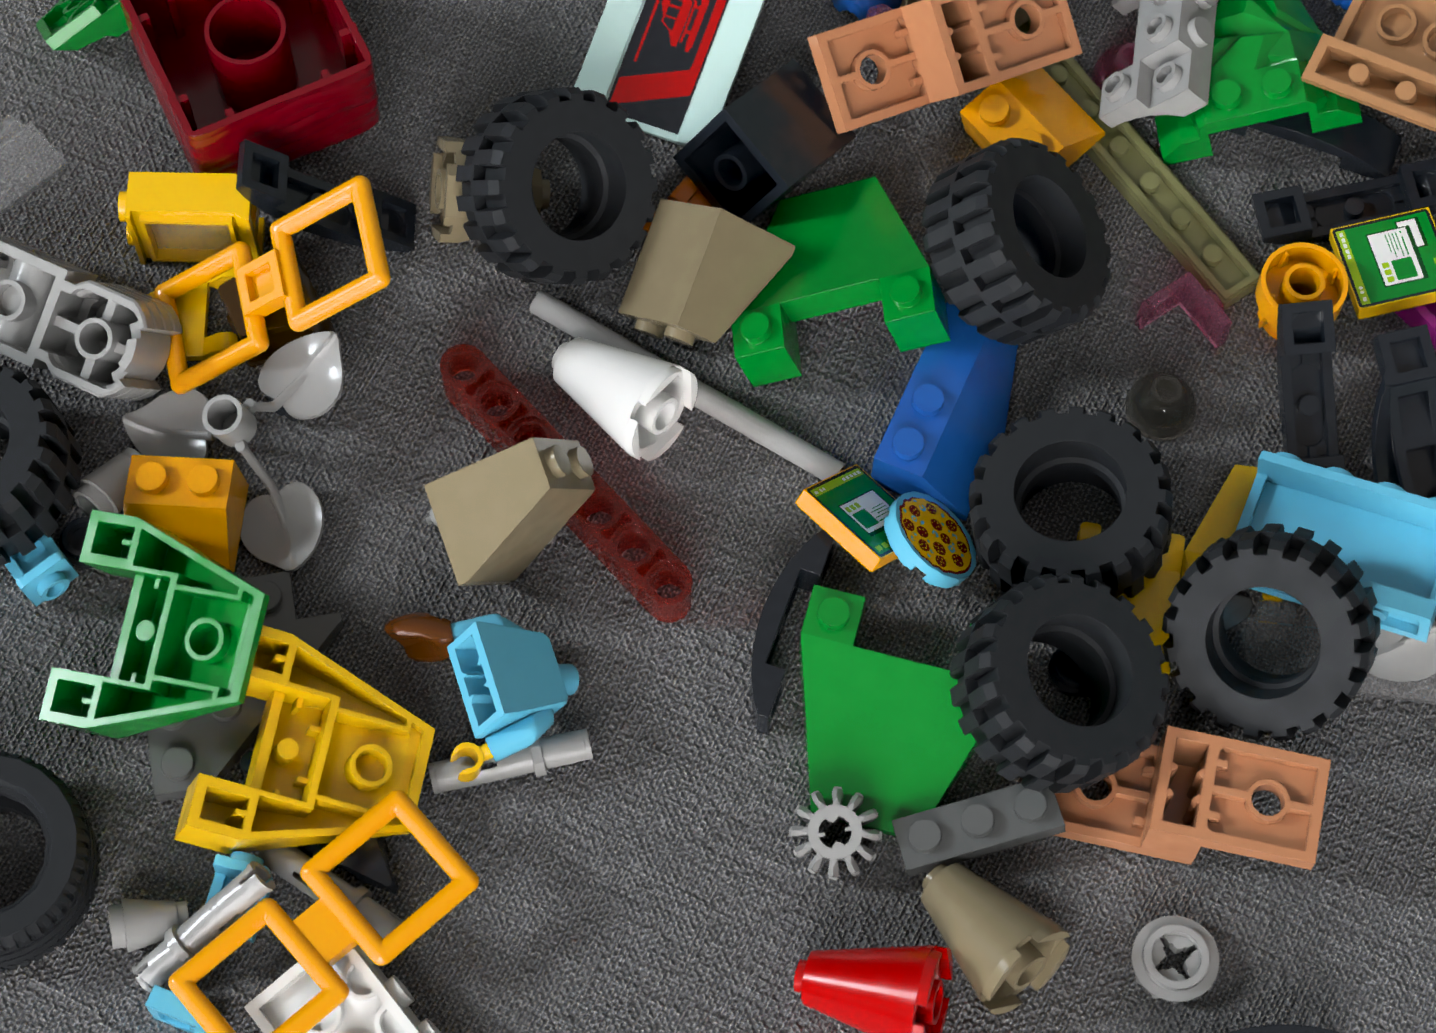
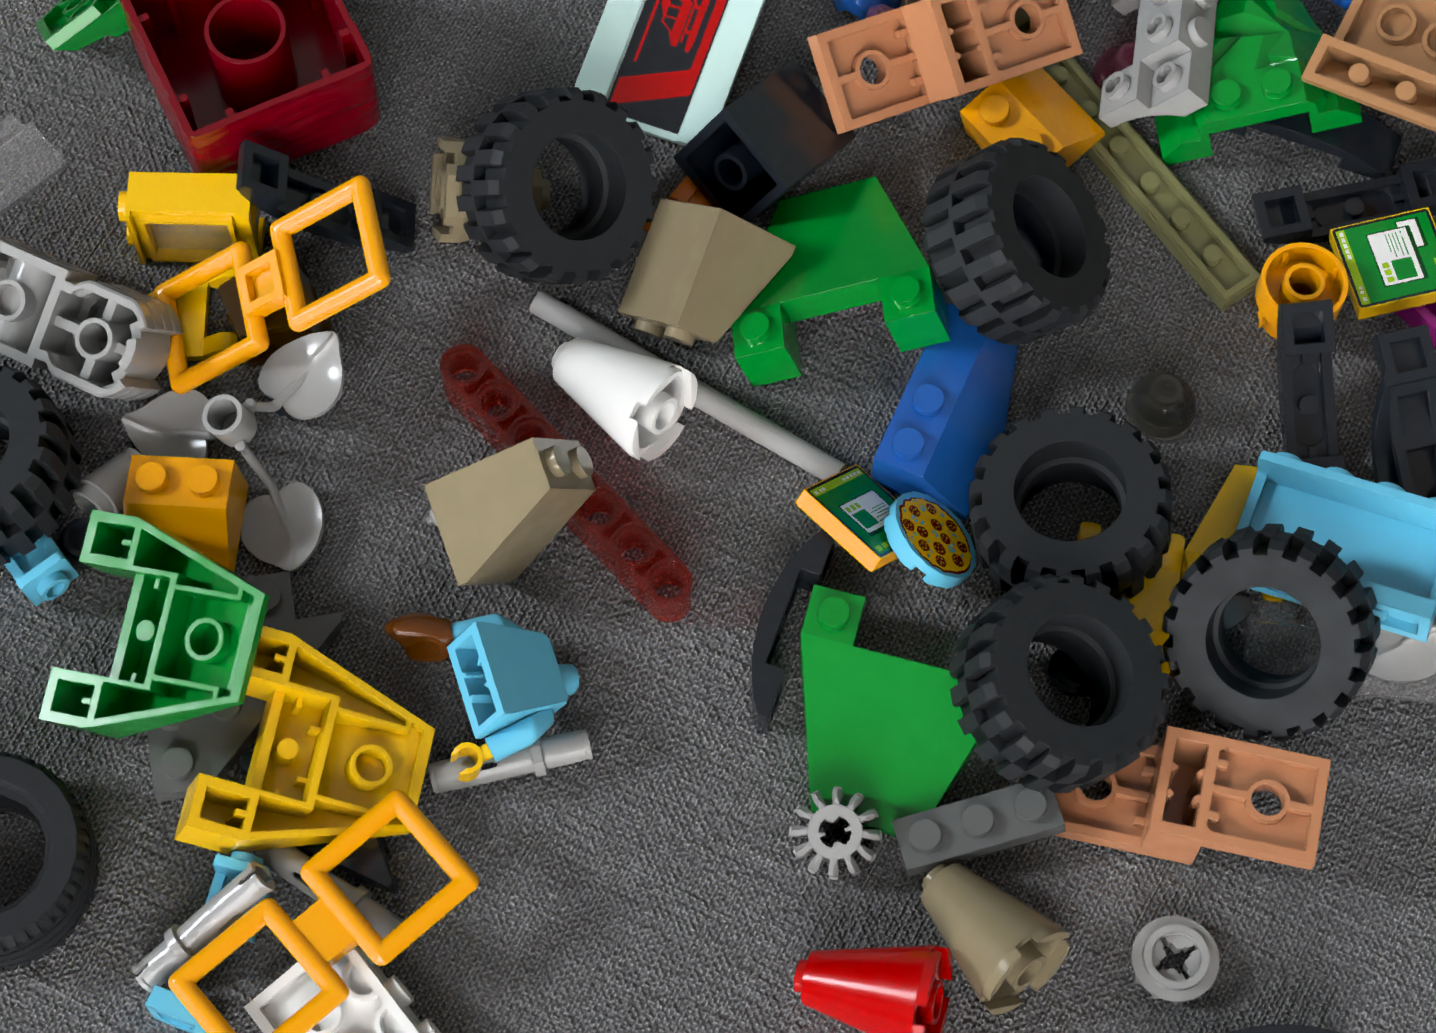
(143, 921): light grey cone -> none
(1198, 303): clear pink bracket -> none

